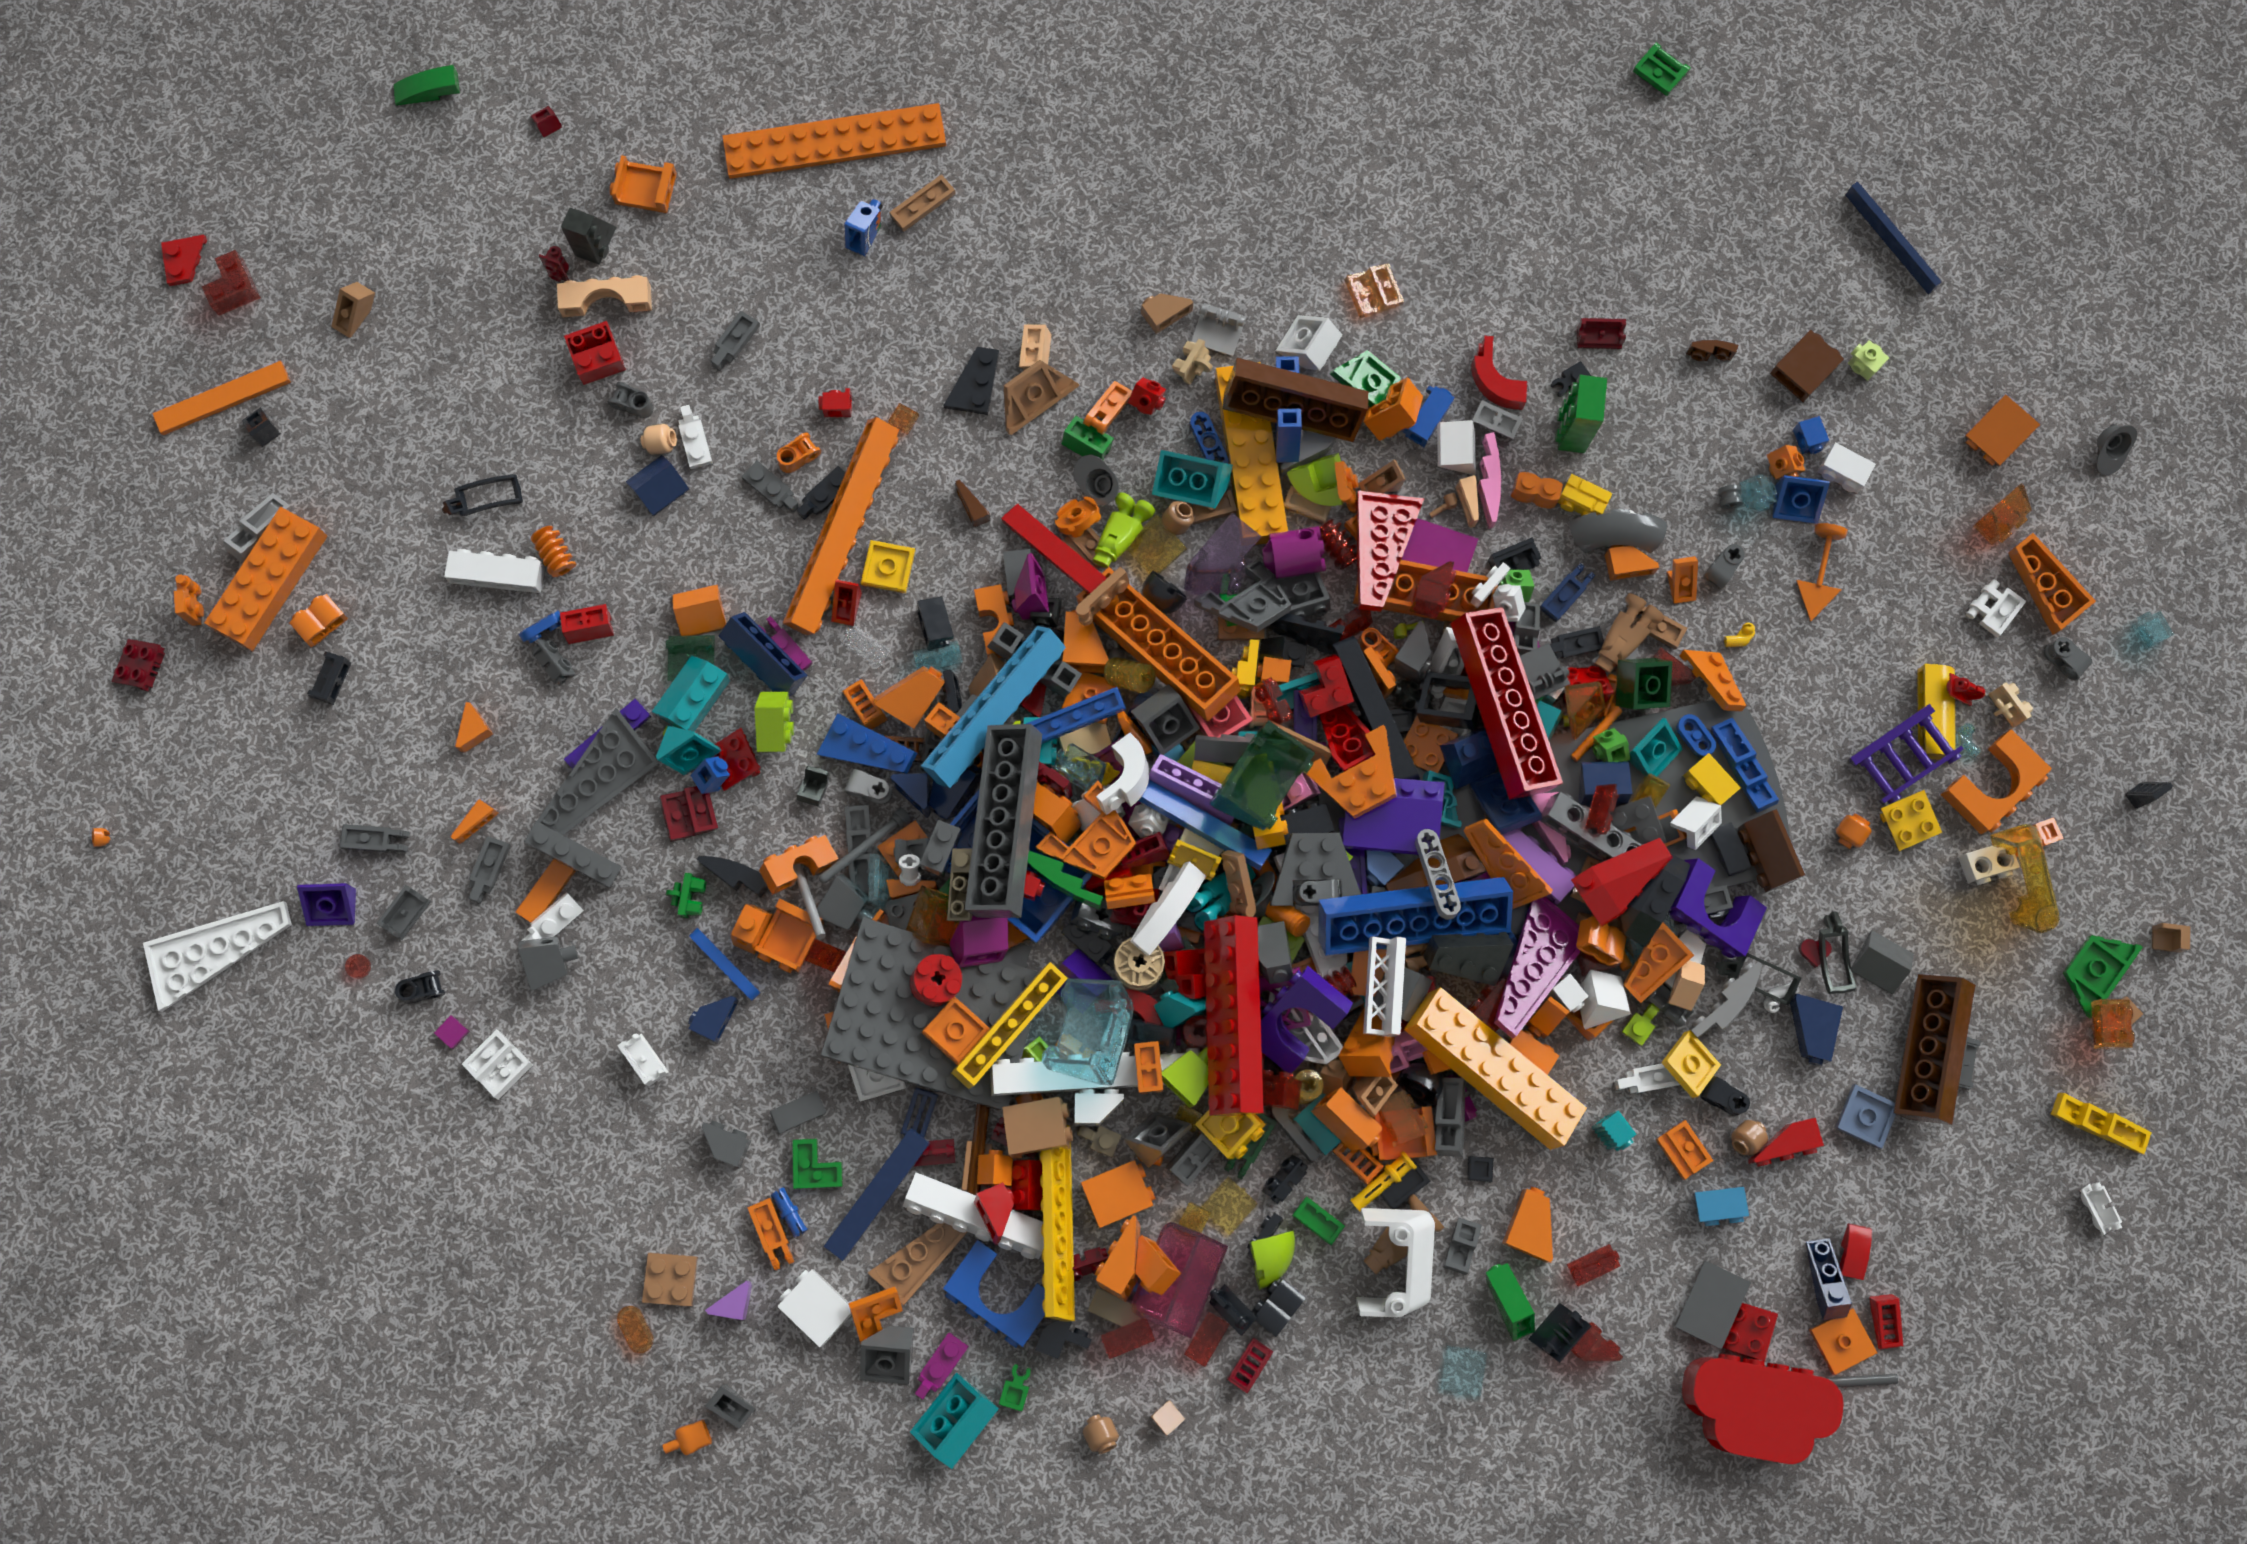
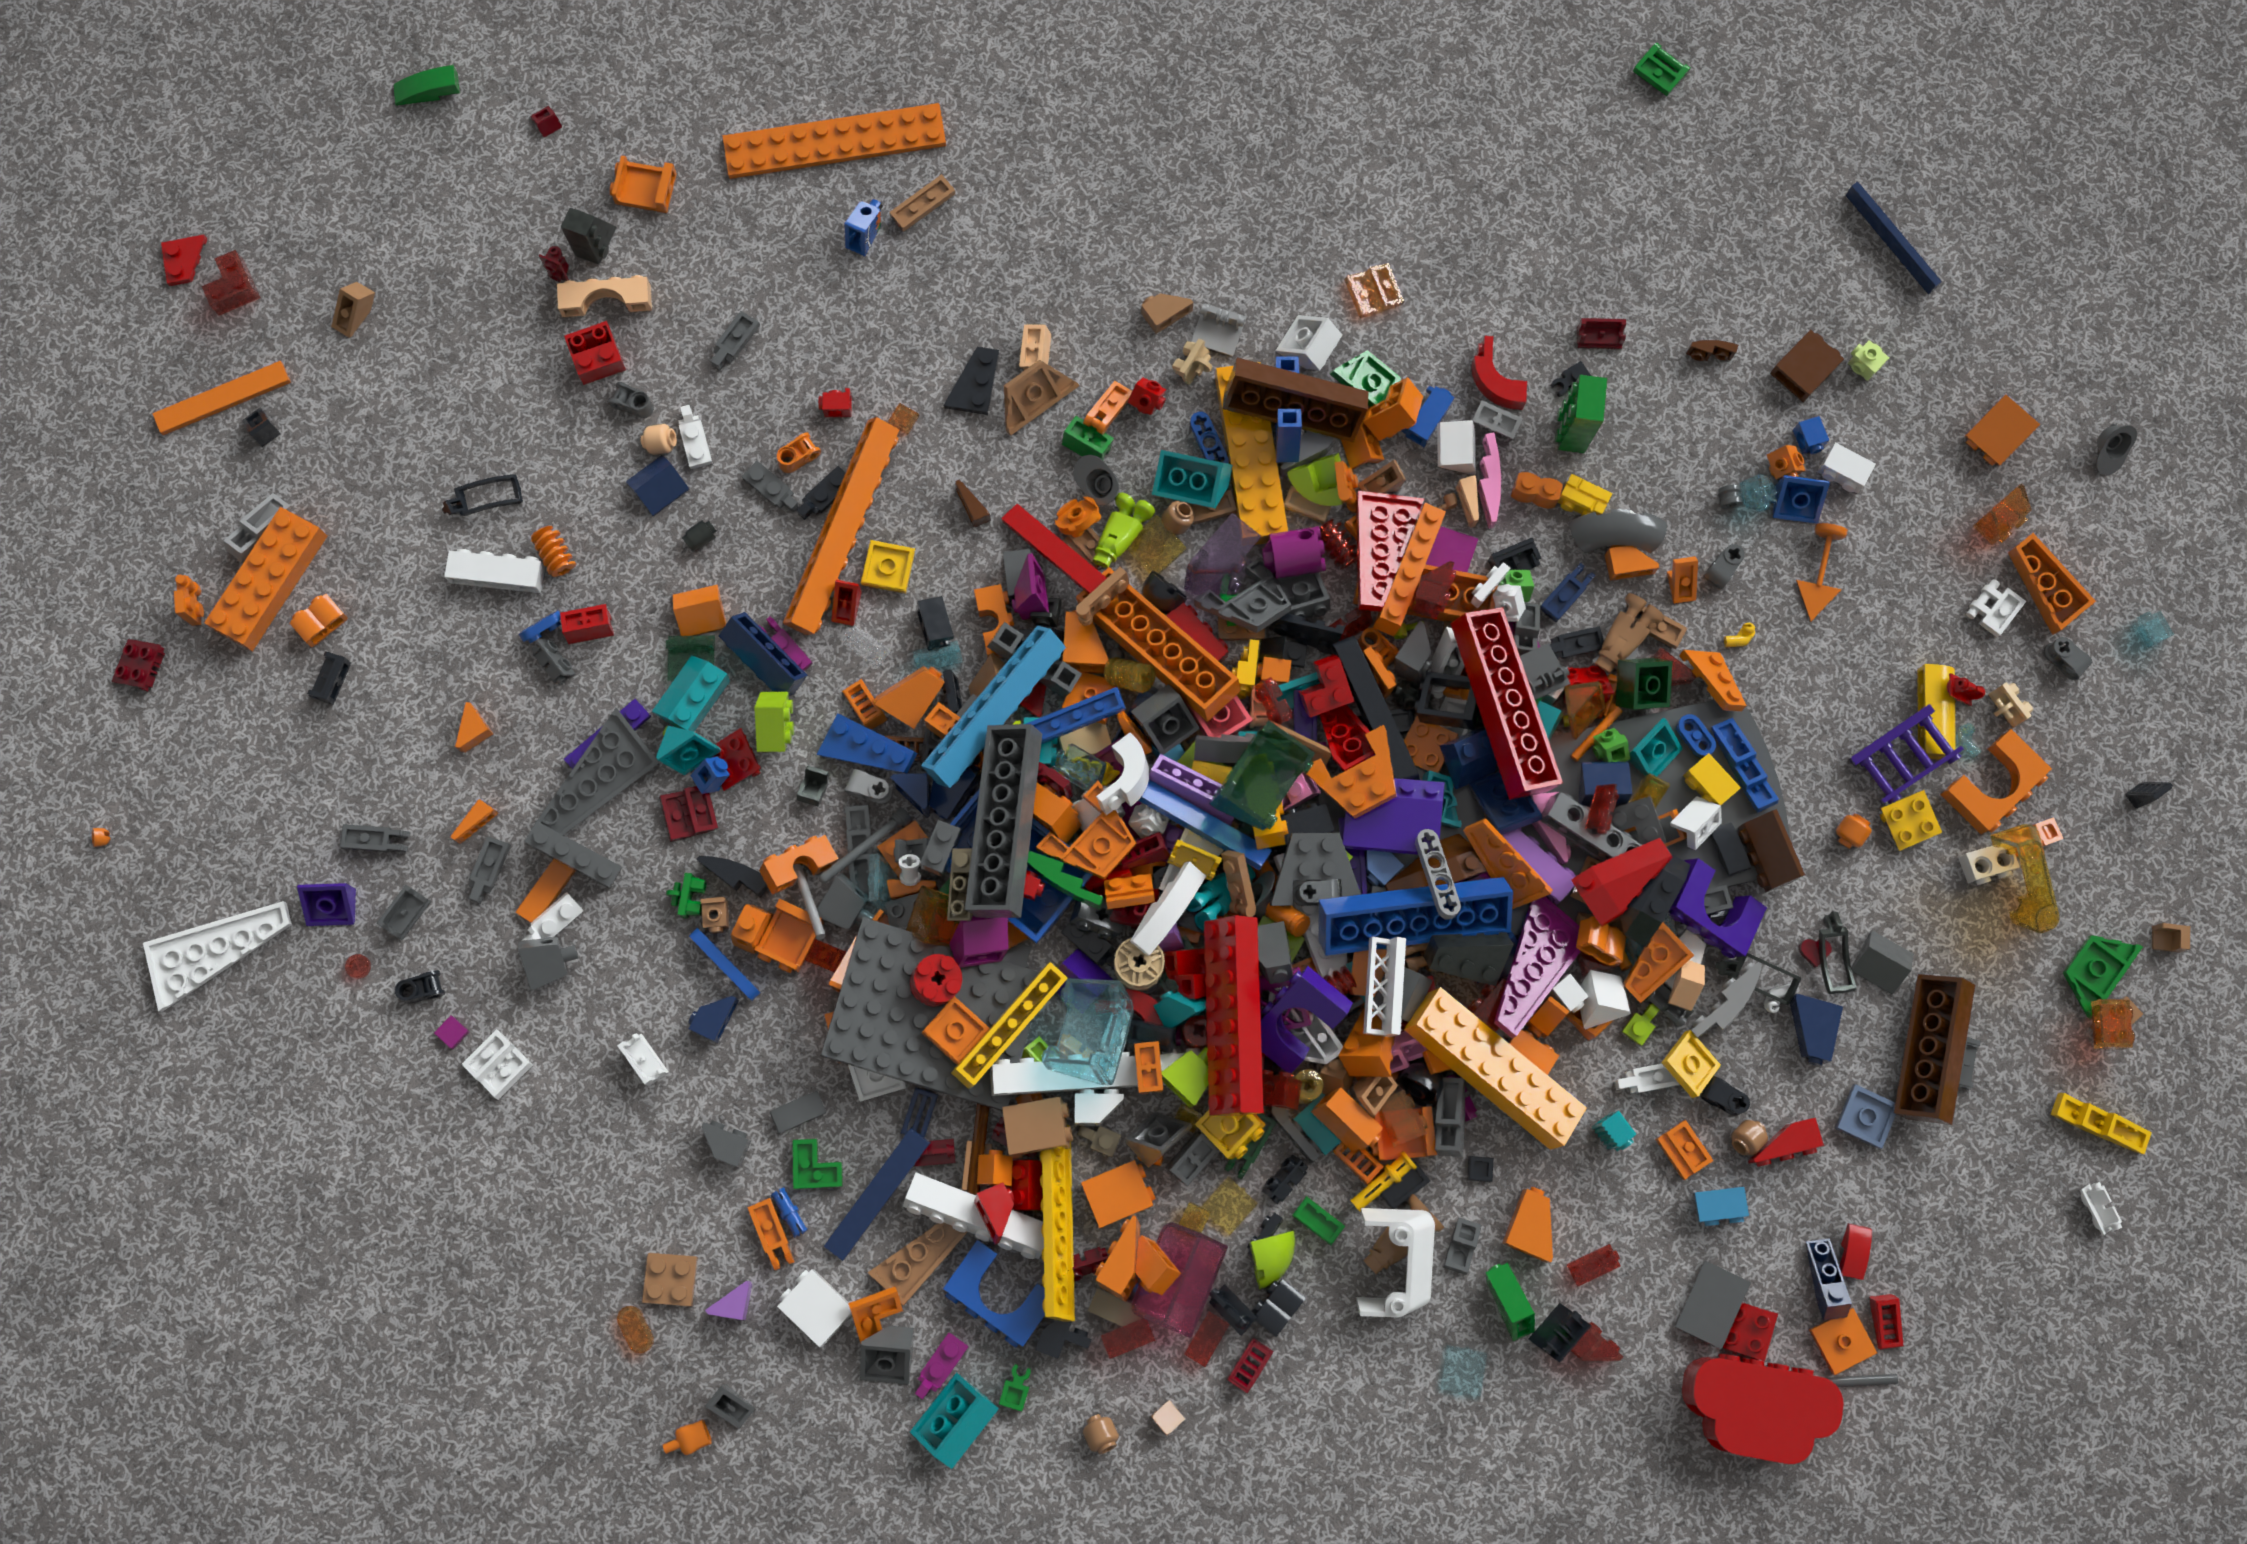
(699, 535): none -> pearl dark grey brick
(717, 904): none -> medium nougat brick
(1186, 619): none -> red brick
(1363, 449): none -> orange panel
(1410, 569): none -> orange arch

